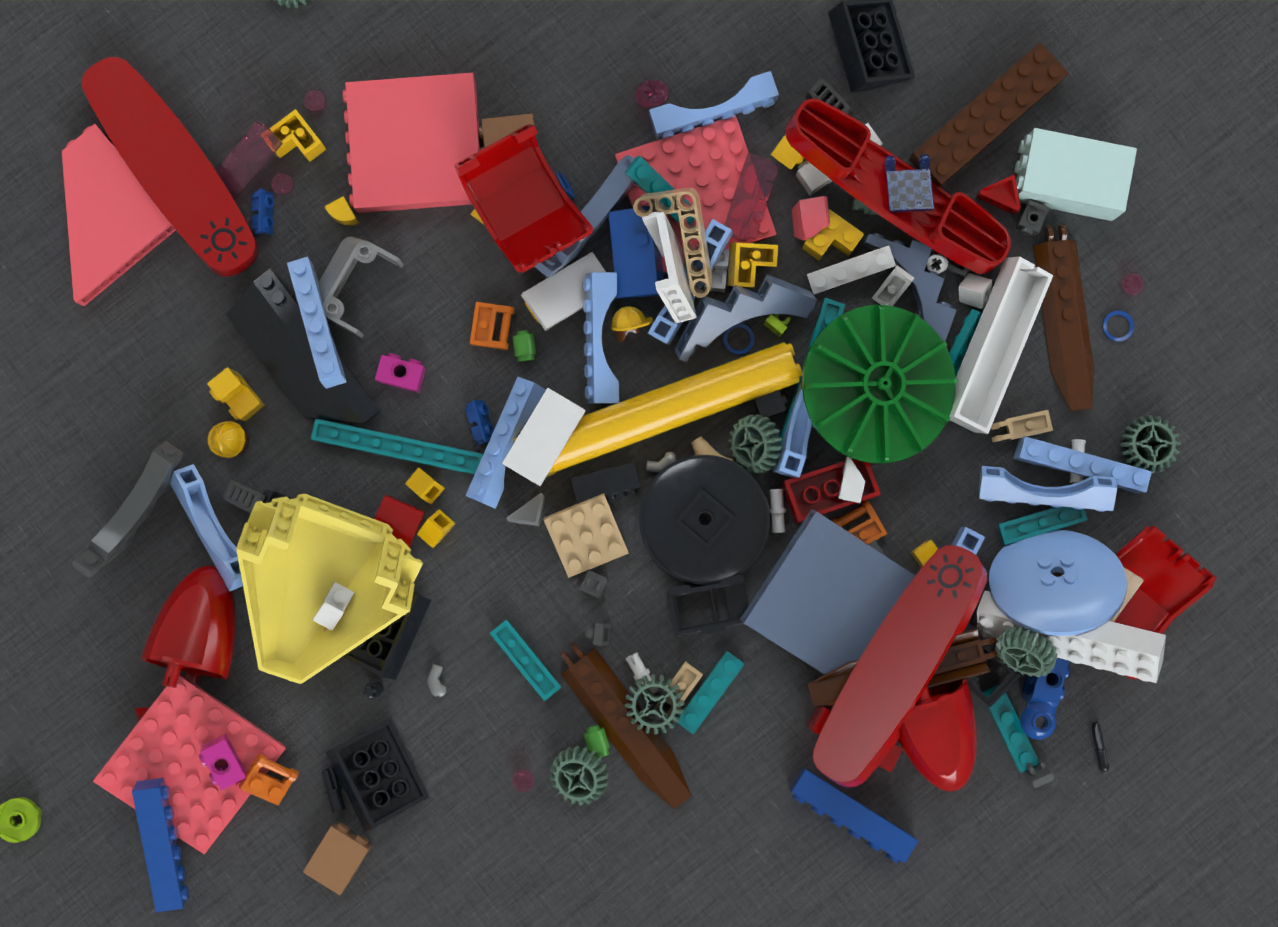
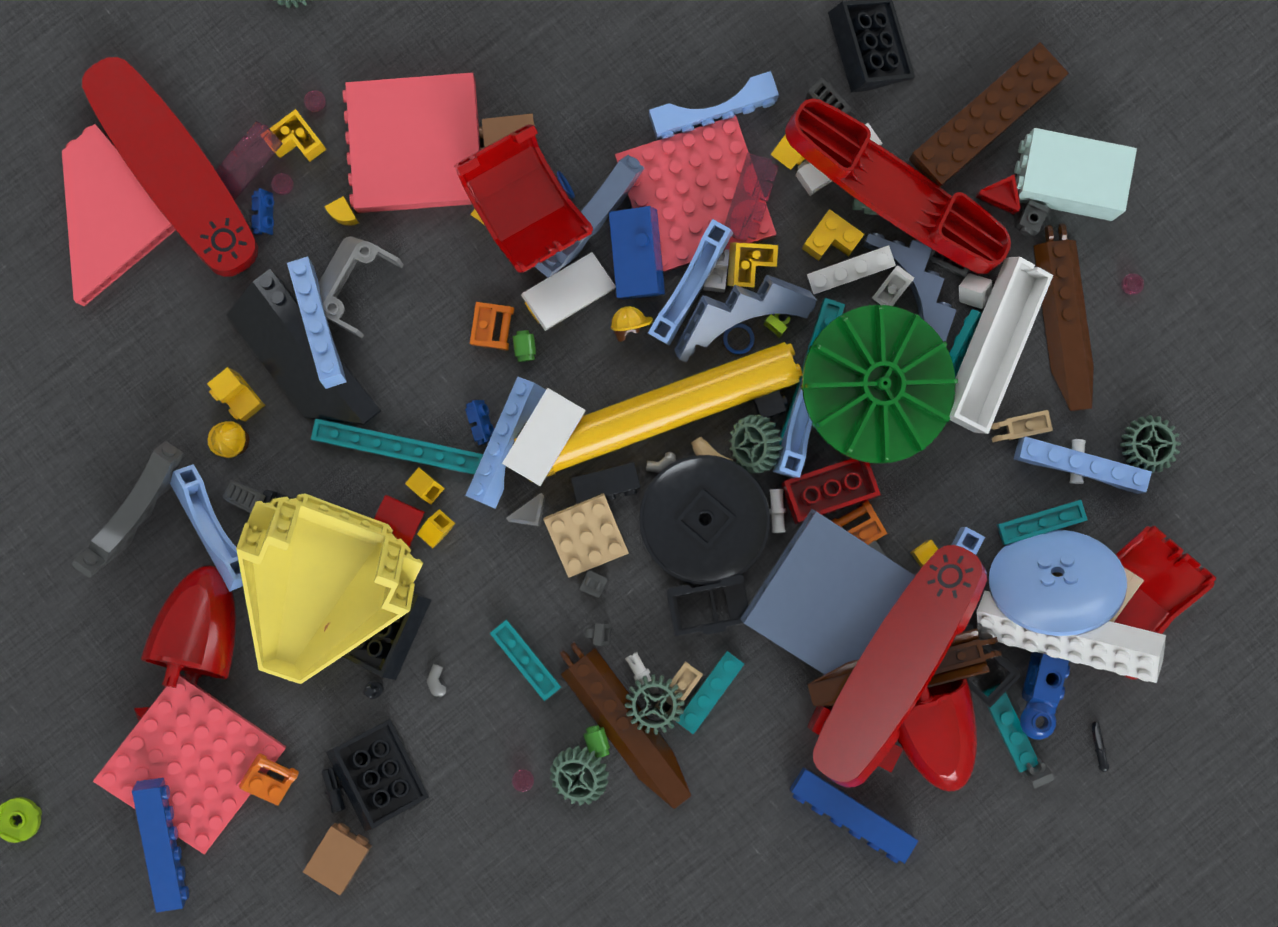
(222, 749): dark pink brick -> none
(333, 606): white slope -> none
(410, 381): dark pink brick -> none
(601, 382): light blue arch -> none
(648, 88): clear pink gear -> none
(651, 181): teal plate -> none
(676, 289): white panel -> none
(698, 232): tan beam -> none
(810, 217): coral slope -> none
(852, 482): white slope -> none
(909, 188): clear blue flag -> none
(944, 265): white bush -> none
(1026, 651): sand green gear -> none
(1091, 493): light blue arch -> none
(1129, 319): blue piece -> none

